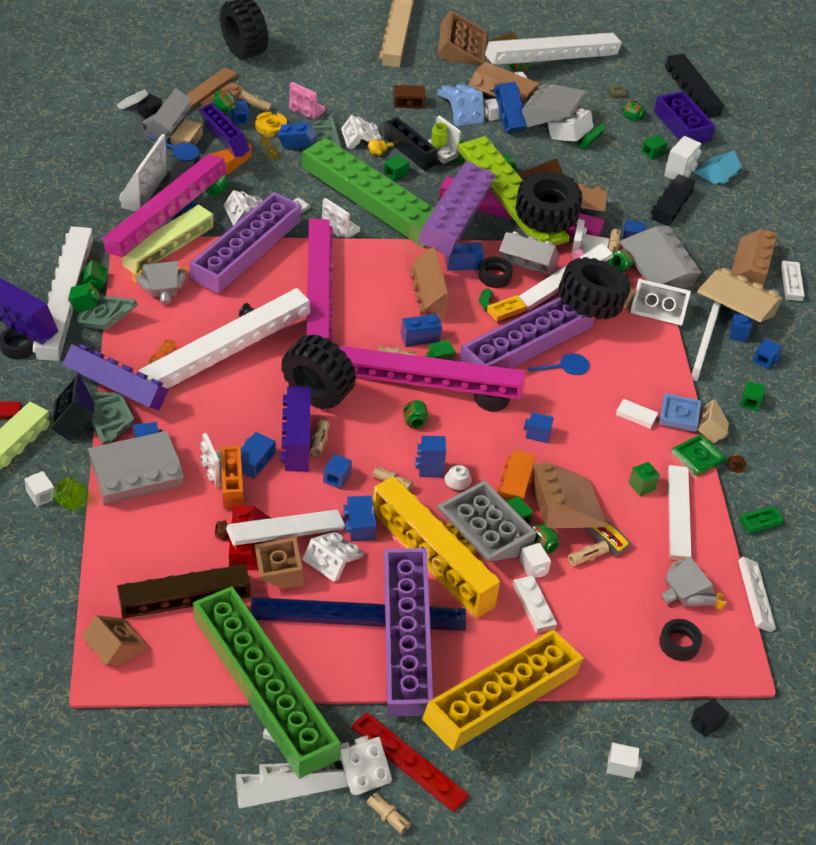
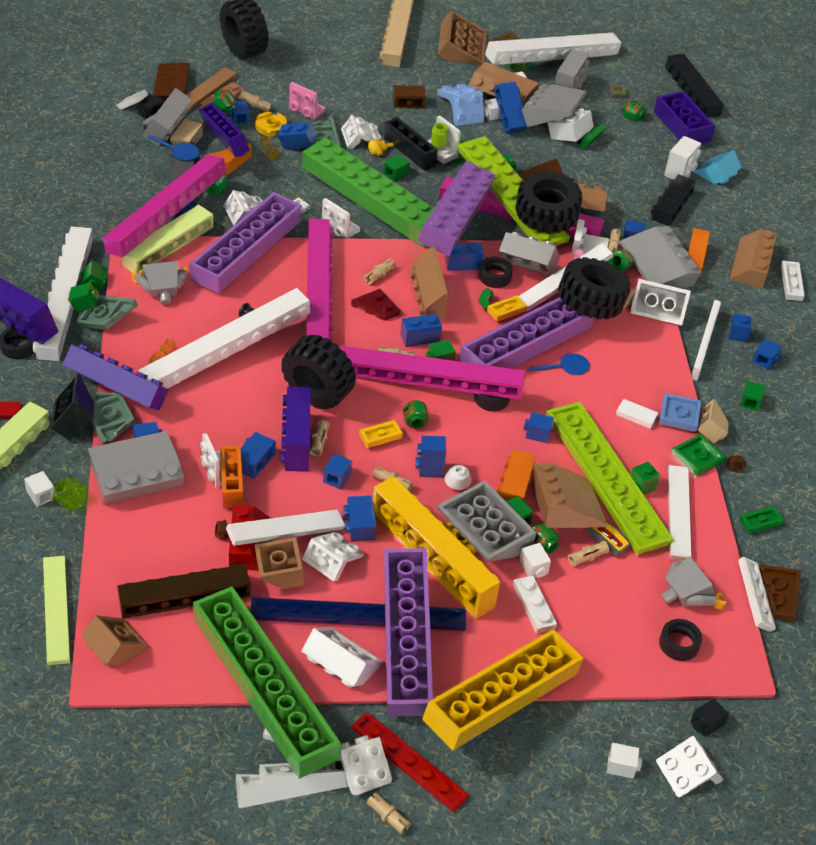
(56, 611): none -> yellowish green tile
(146, 177): white slope -> none
(170, 77): none -> reddish brown tile
(340, 656): none -> white slope
(377, 304): none -> dark red wing
(379, 271): none -> tan pin
(380, 434): none -> yellow plate
(573, 70): none -> light grey brick
(610, 478): none -> lime plate
(654, 147): green brick -> none
(688, 767): none -> white bracket
(698, 246): none -> orange slope
(741, 295): tan slope -> none
(781, 590): none -> reddish brown wing

